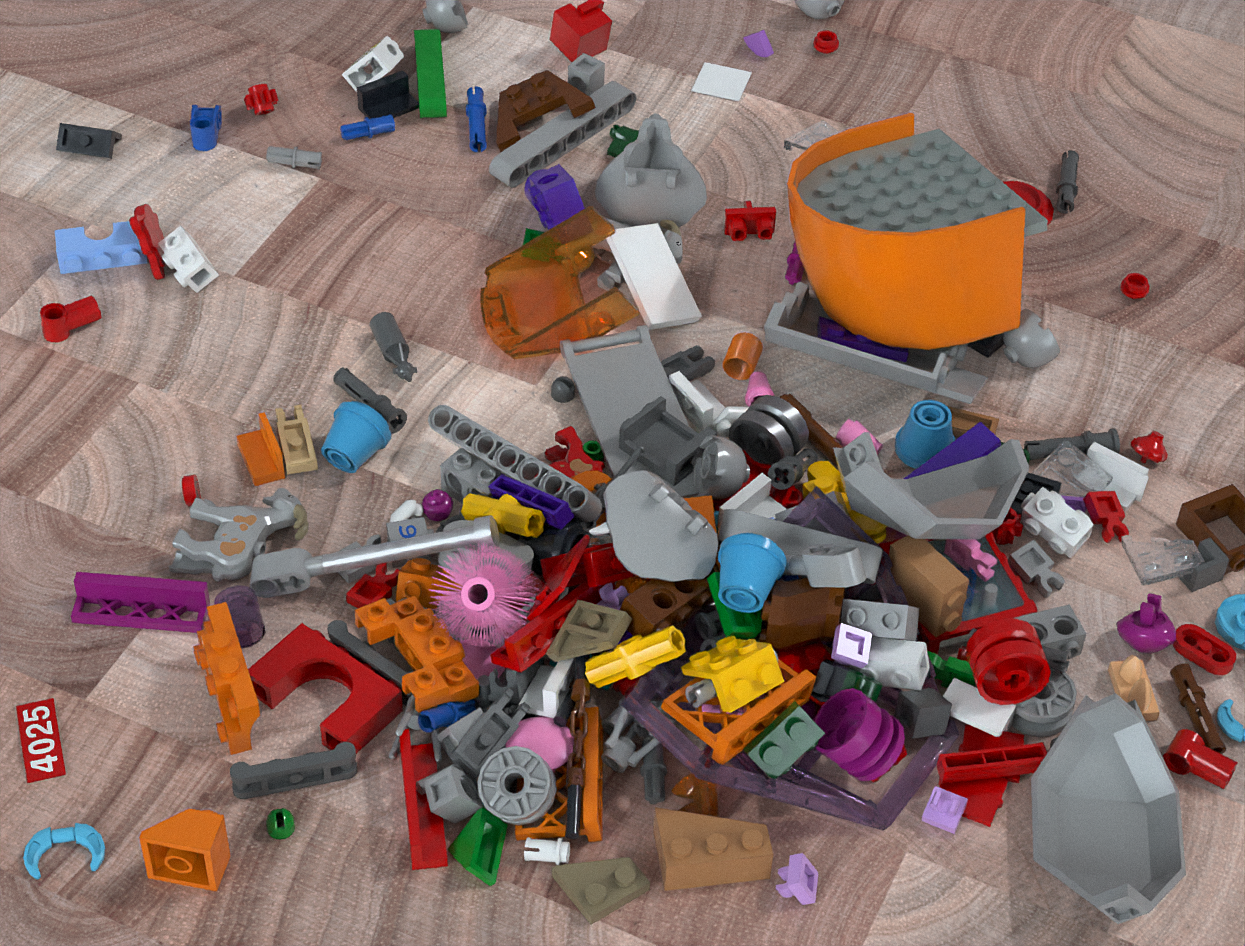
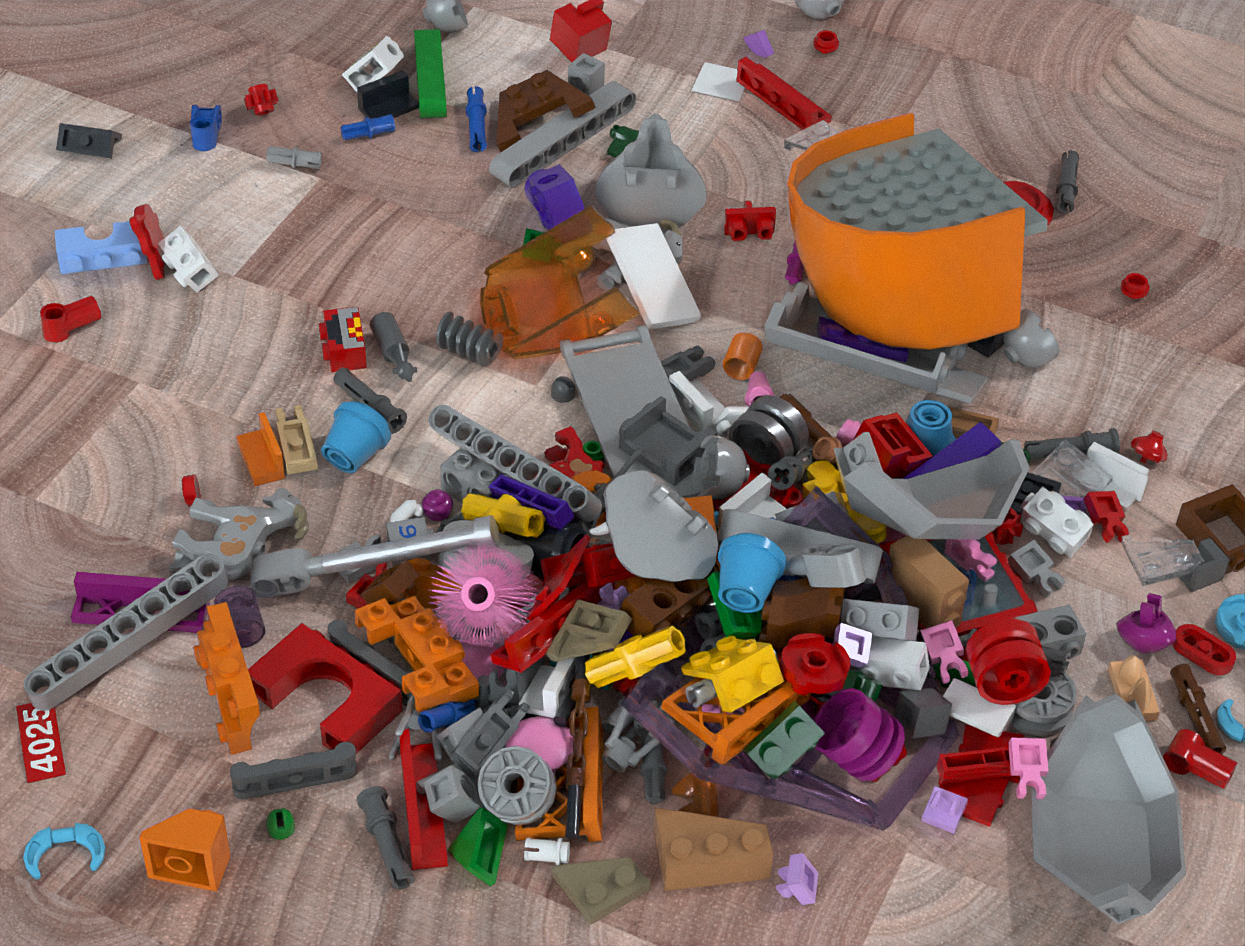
(120, 645): none -> light grey beam
(344, 339): none -> brick
(382, 824): none -> dark grey pin
(391, 583): none -> reddish brown piece
(468, 340): none -> dark grey piece
(779, 94): none -> red fence
(810, 678): none -> red plate
(824, 450): none -> nougat plate
(895, 445): none -> red plate
(945, 648): none -> bright pink plate
(1029, 762): none -> bright pink plate

